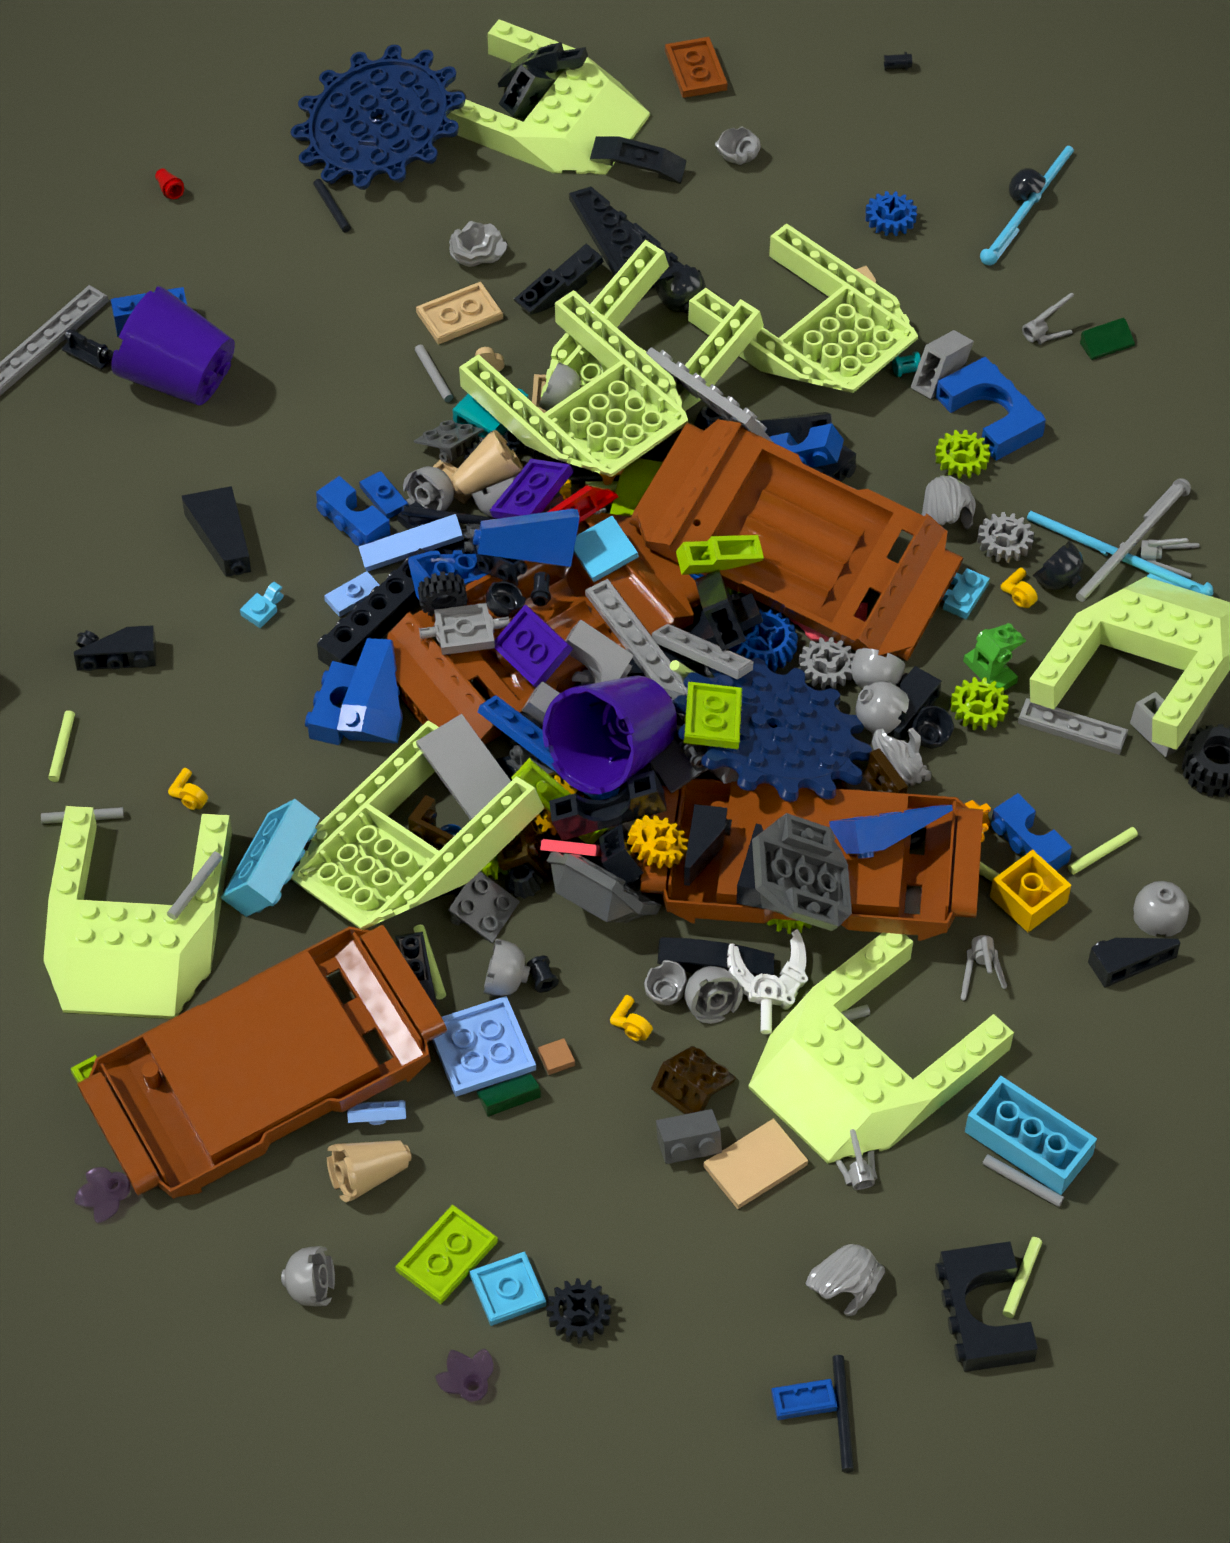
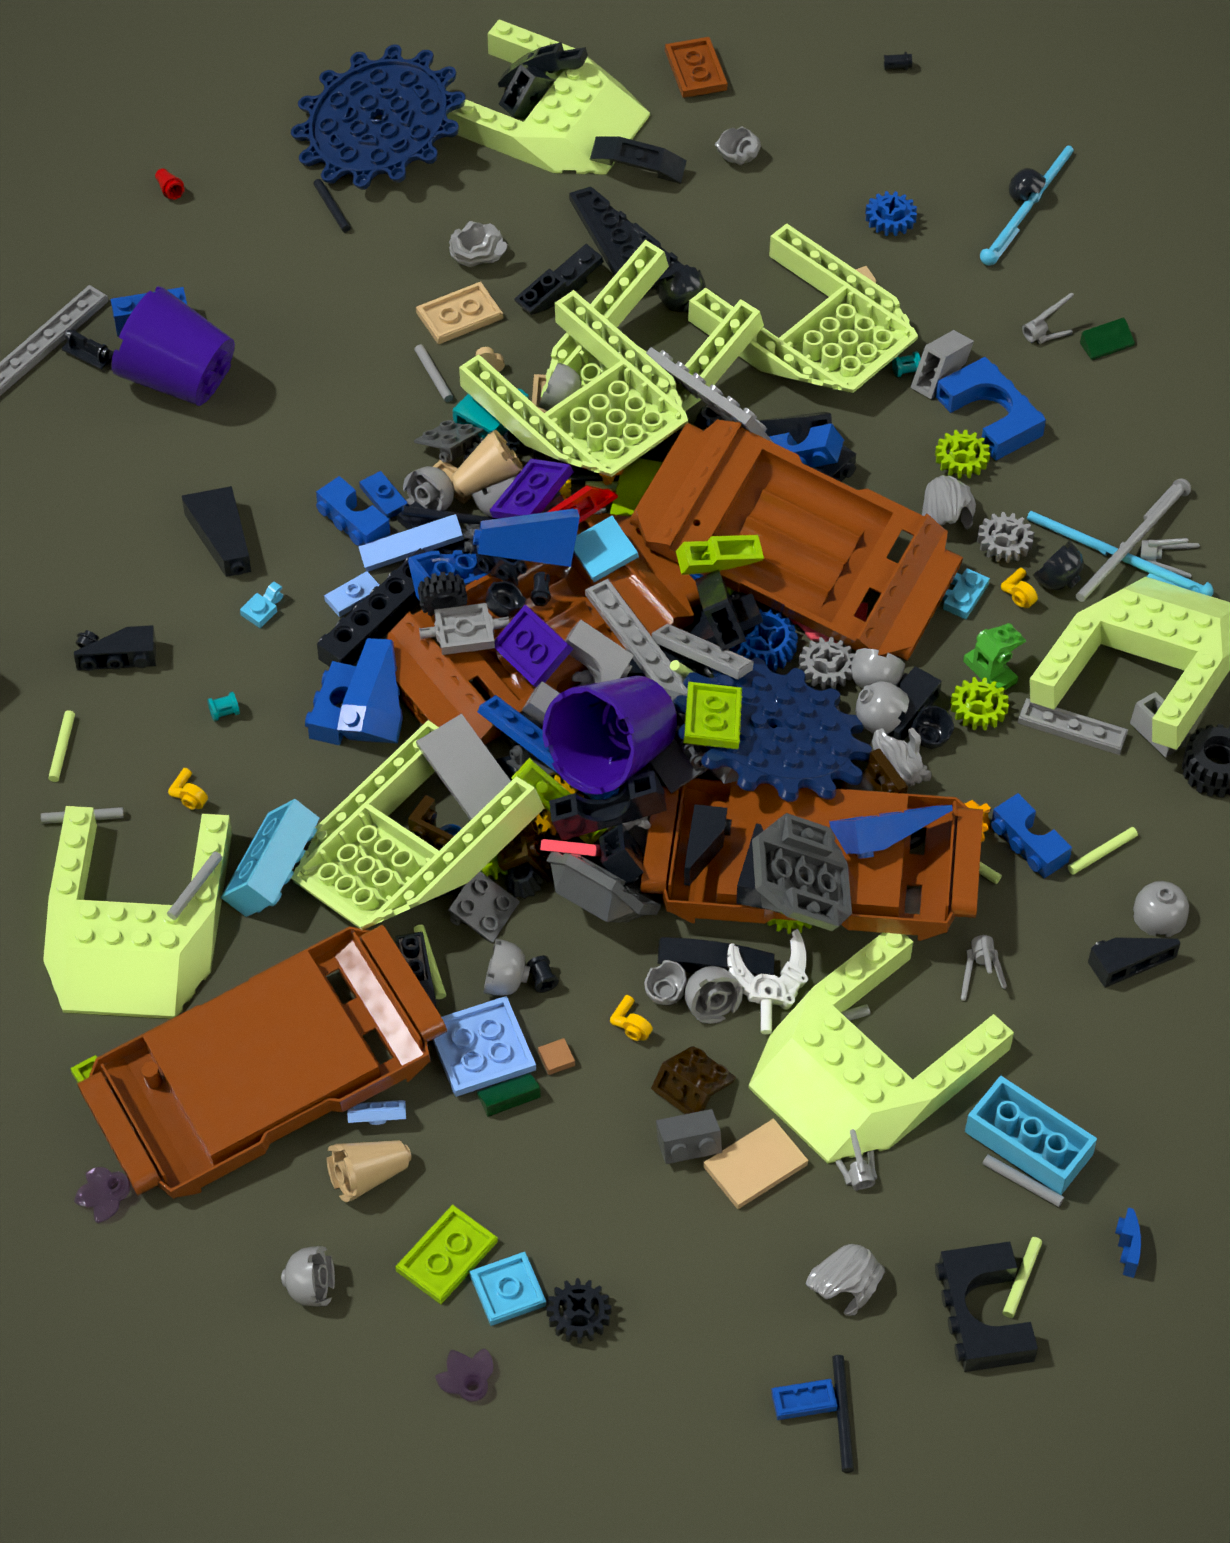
(223, 706): none -> teal bush
(657, 841): yellow gear -> none
(1030, 891): yellow brick -> none
(1130, 1241): none -> blue slope

